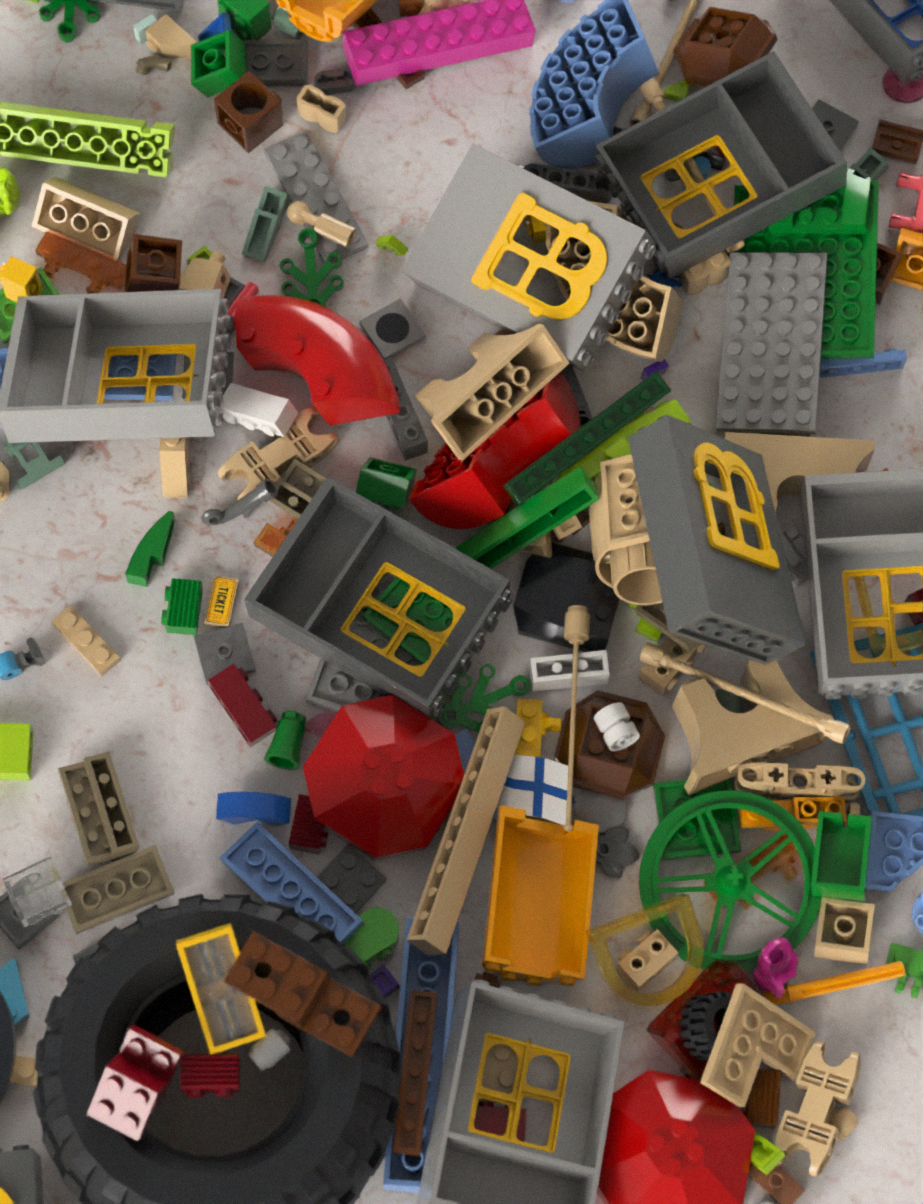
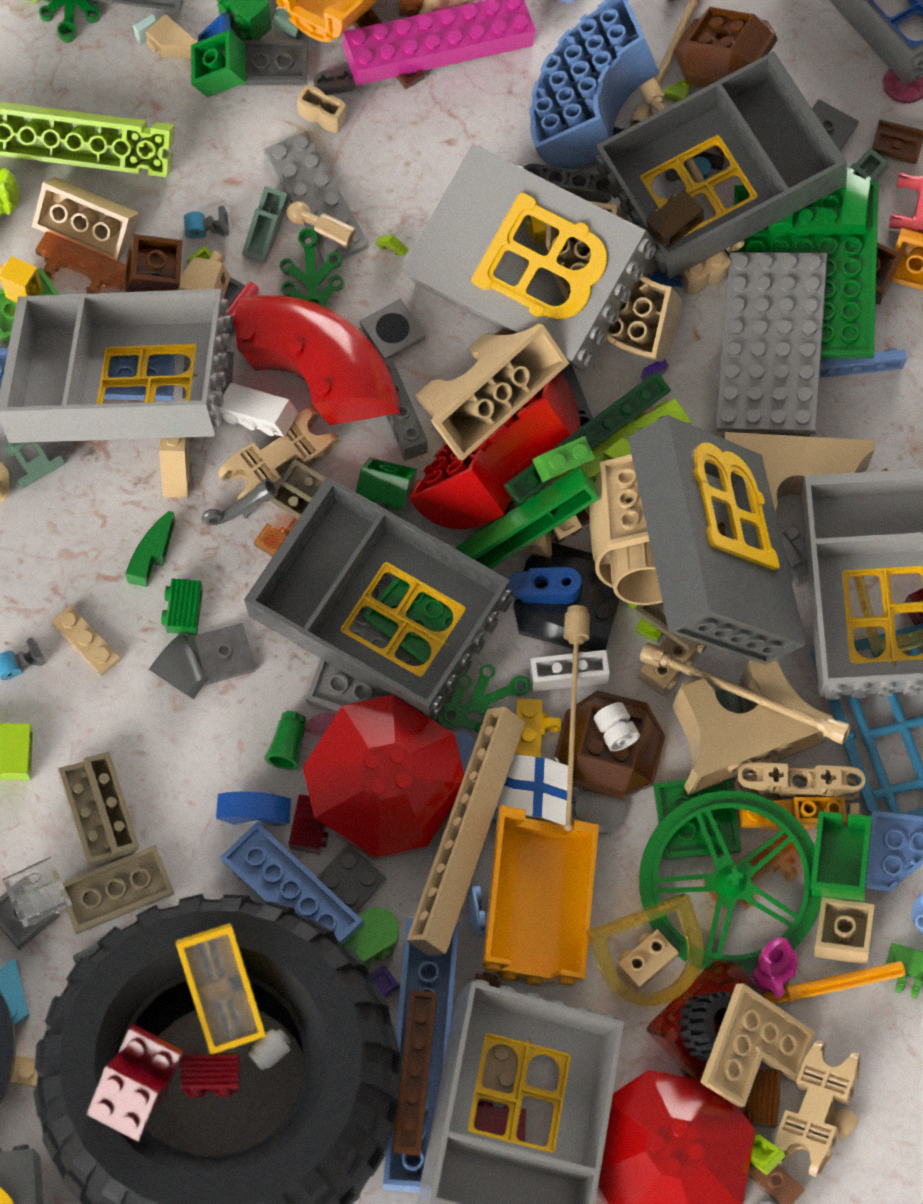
(152, 61): dark tan arm -> none
(180, 667): none -> dark grey slope
(197, 225): none -> leg
(221, 602): tile -> none
(243, 704): dark red brick -> none
(249, 129): reddish brown brick -> none
(302, 994): reddish brown bracket -> none
(476, 917): none -> light blue dish
(525, 583): none -> blue piece
(563, 459): none -> bright green brick
(617, 851): dark grey plate -> none
(675, 219): none -> dark brown brick

